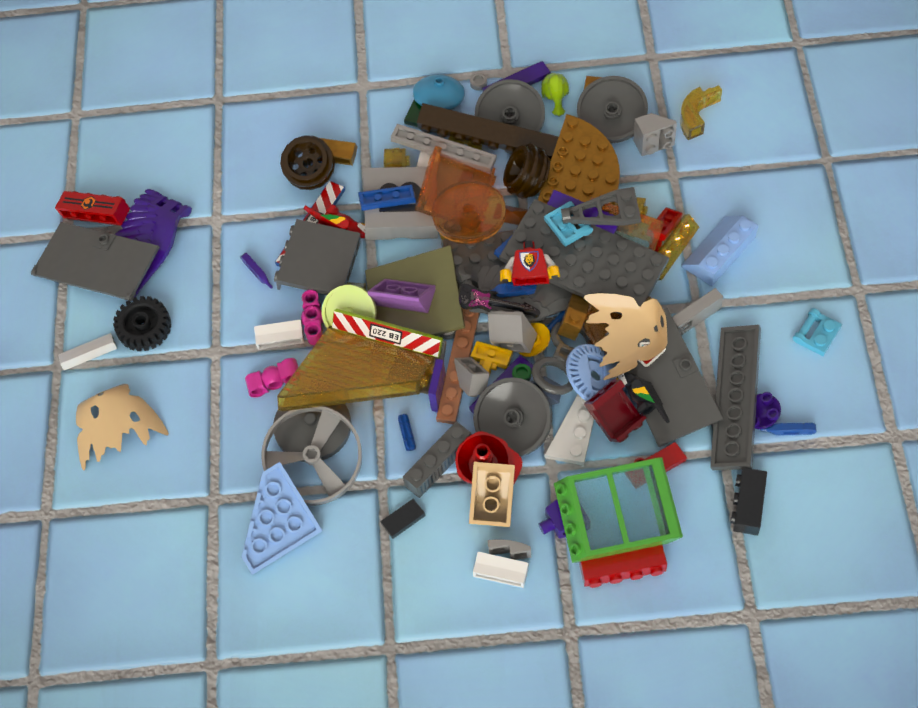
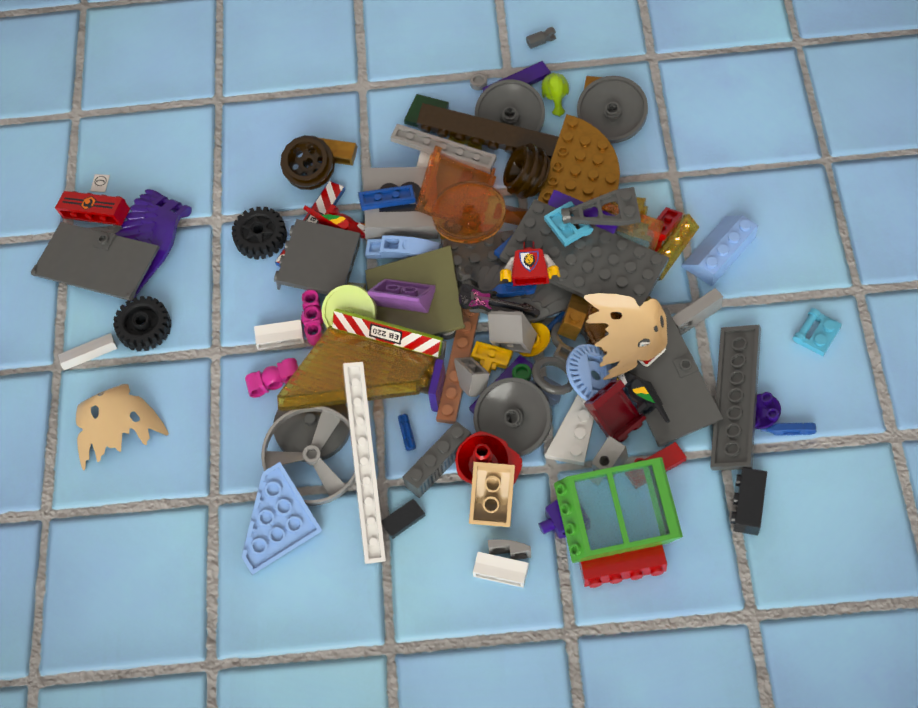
(99, 183): none -> white sticker
(255, 269): dark purple piece -> none
(259, 233): none -> black wheel
(364, 463): none -> white plate
(396, 158): clear yellow brick -> none
(398, 247): none -> light blue slope
(439, 91): dark azure dish -> none
(541, 37): none -> dark grey bar
(610, 454): none -> light grey torso
(654, 133): light grey slope -> none
(690, 120): clear yellow arch -> none

